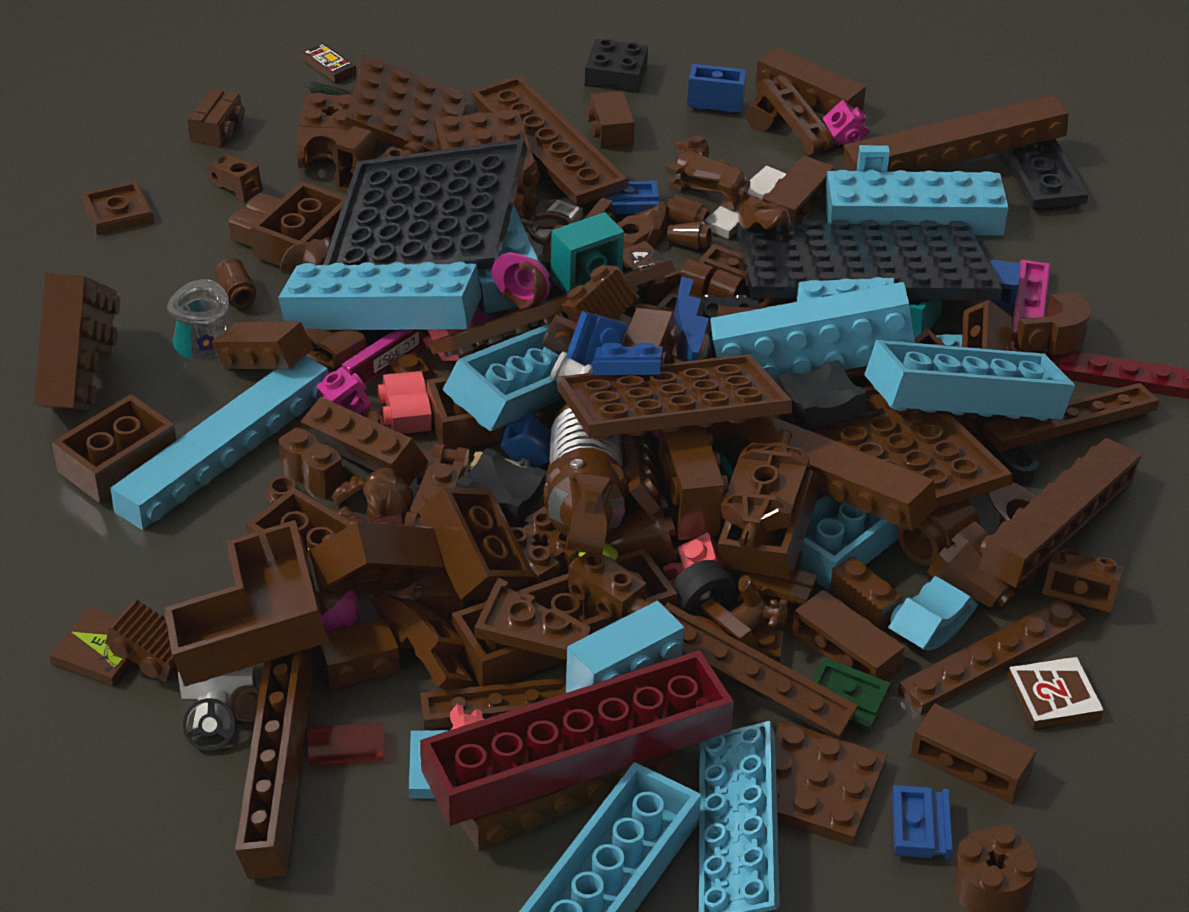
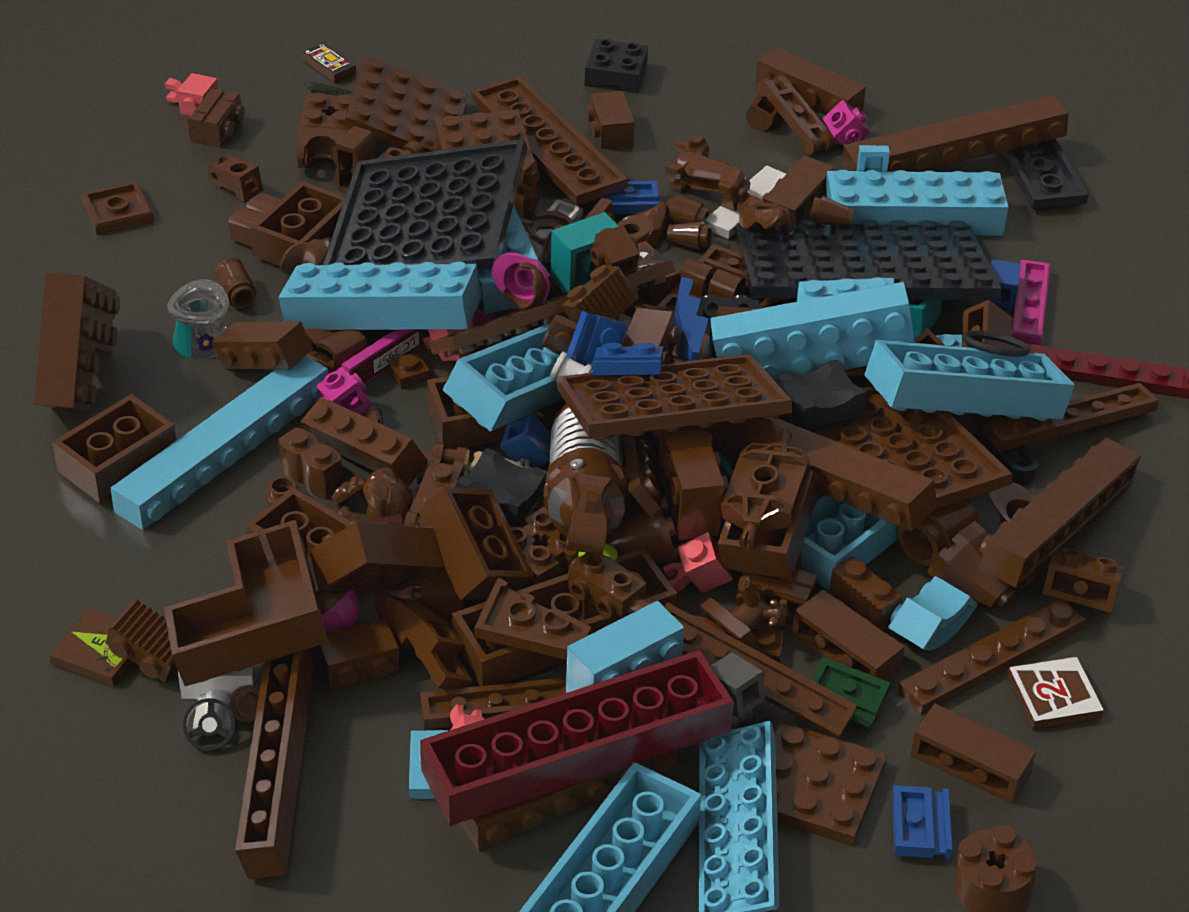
(190, 92): none -> coral brick
(345, 743): clear red tile -> none
(405, 402): coral brick -> none
(616, 249): none -> reddish brown brick
(699, 583): black tyre -> none
(716, 88): blue brick -> none
(744, 685): none -> dark grey brick
(830, 212): none -> reddish brown cone
(1023, 351): none -> black tyre
(1062, 328): reddish brown arch -> none

